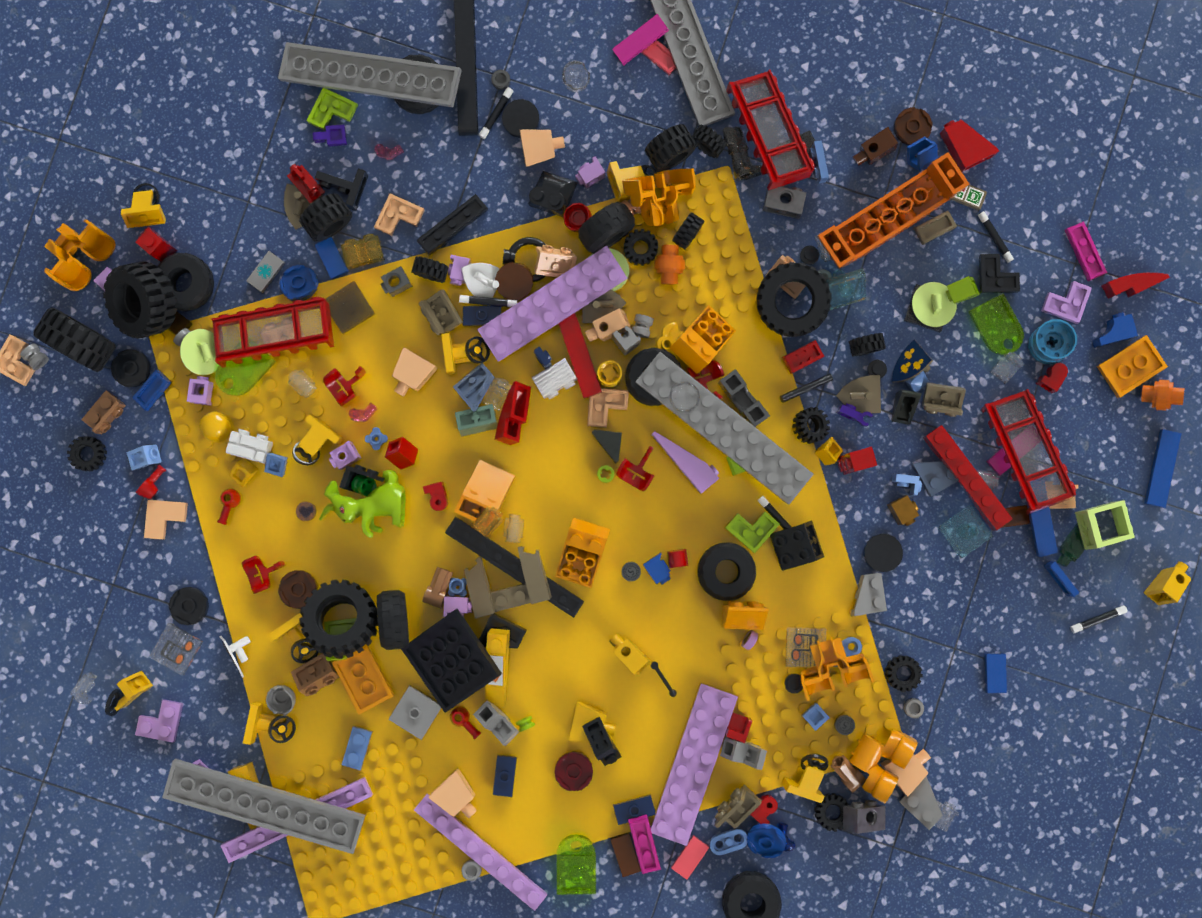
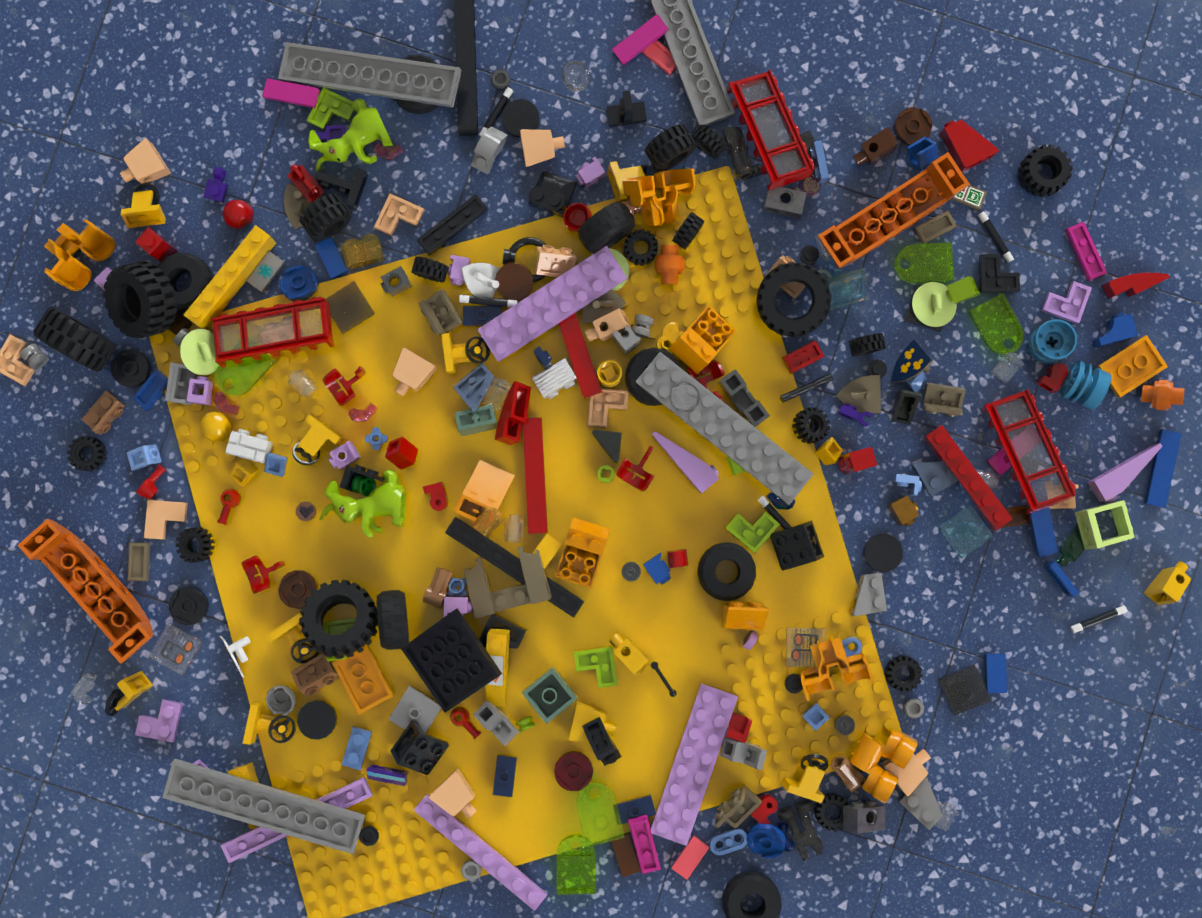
(91, 586): none -> orange slope
(138, 561): none -> dark tan tile
(144, 164): none -> light nougat torso
(178, 384): none -> light grey hinge
(185, 544): none -> black tyre
(216, 189): none -> dark purple plate
(223, 405): none -> clear pink arm
(230, 278): none -> yellow brick
(237, 214): none -> red hair
(291, 93): none -> dark pink tile
(317, 719): none -> black tile
(364, 129): none -> lime animal
(369, 835): none -> black plate
(387, 775): none -> dark purple slope
(418, 750): none -> black bracket
(488, 148): none -> light grey brick
(535, 476): none -> red tile
(548, 548): none -> yellow tile
(549, 694): none -> sand green brick
(599, 816): none -> clear neon green tile
(601, 660): none -> lime plate
(626, 111): none -> black bracket
(778, 503): none -> arm
(808, 836): none -> clear smoke piece
(810, 186): none -> tile
(927, 263): none -> clear neon green tile
(964, 689): none -> clear smoke tile
(1058, 163): none -> black tyre
(1085, 385): none -> dark azure wheel
(1117, 479): none -> lavender slope

